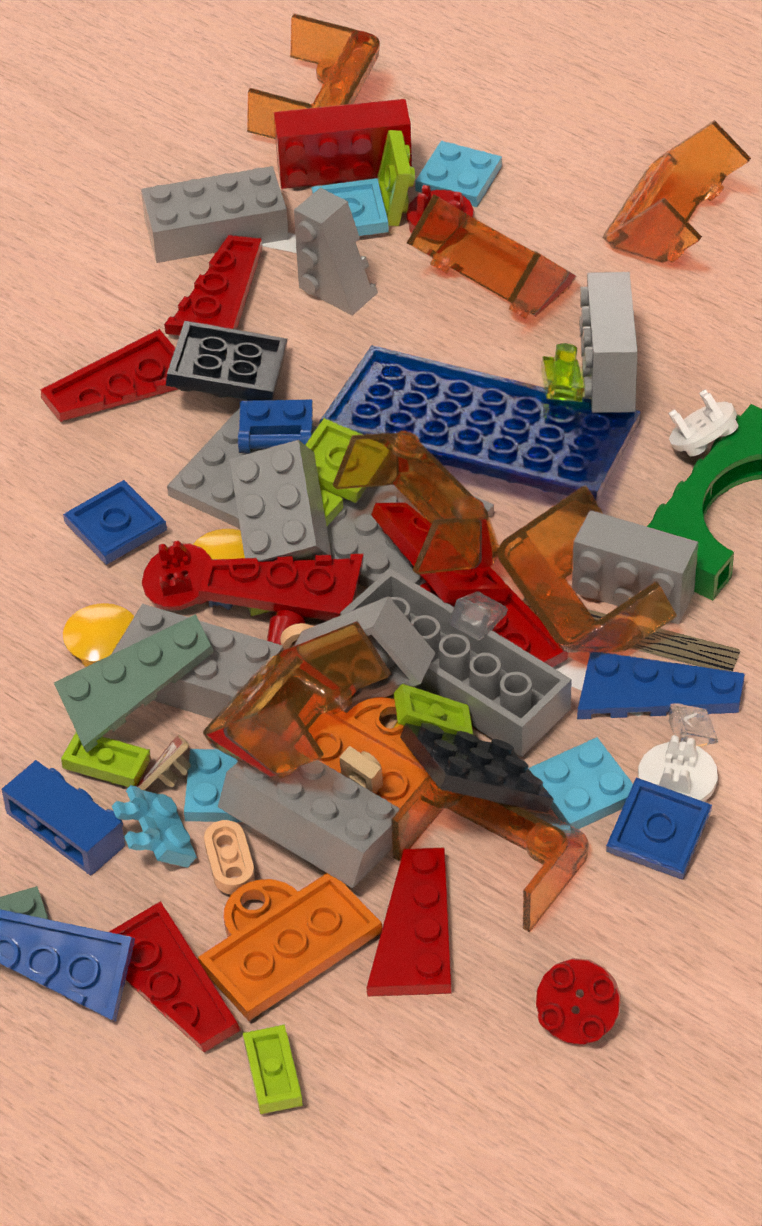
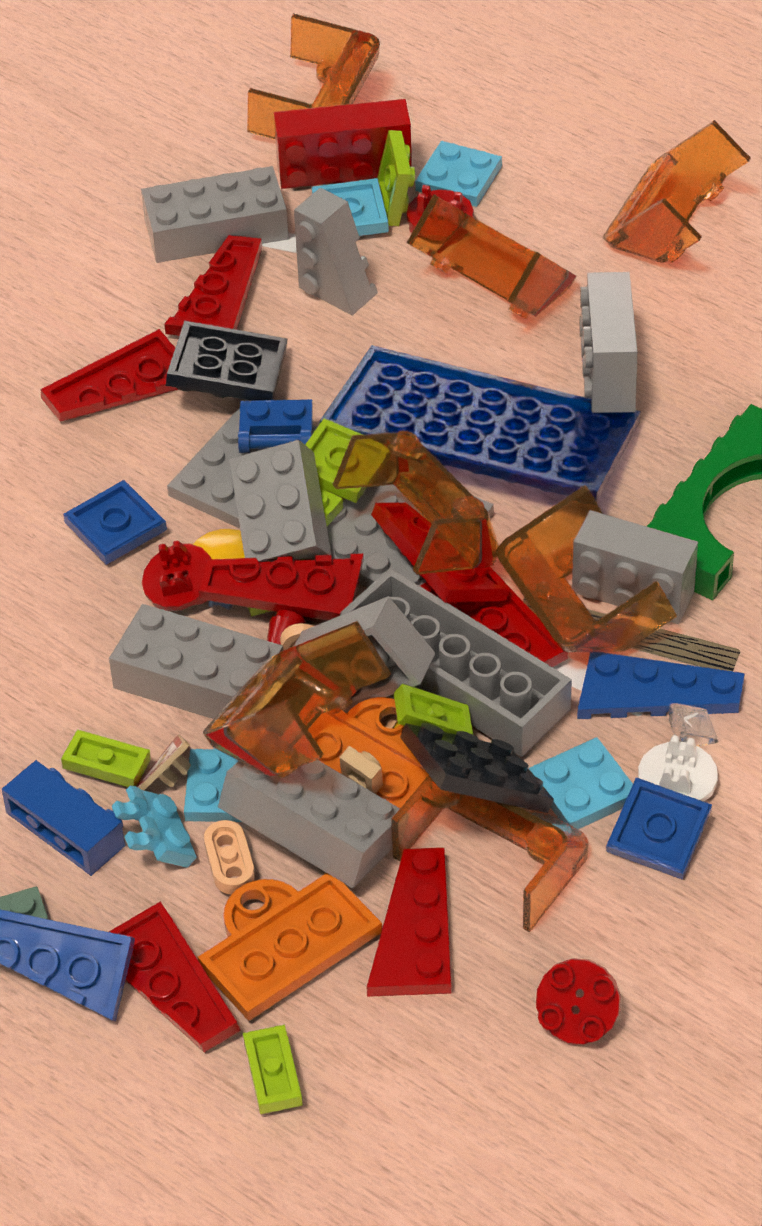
(95, 631): yellow dish -> none
(114, 687): sand green wing -> none
(477, 615): clear slope -> none
(562, 374): clear neon green tile -> none
(702, 425): white plate -> none

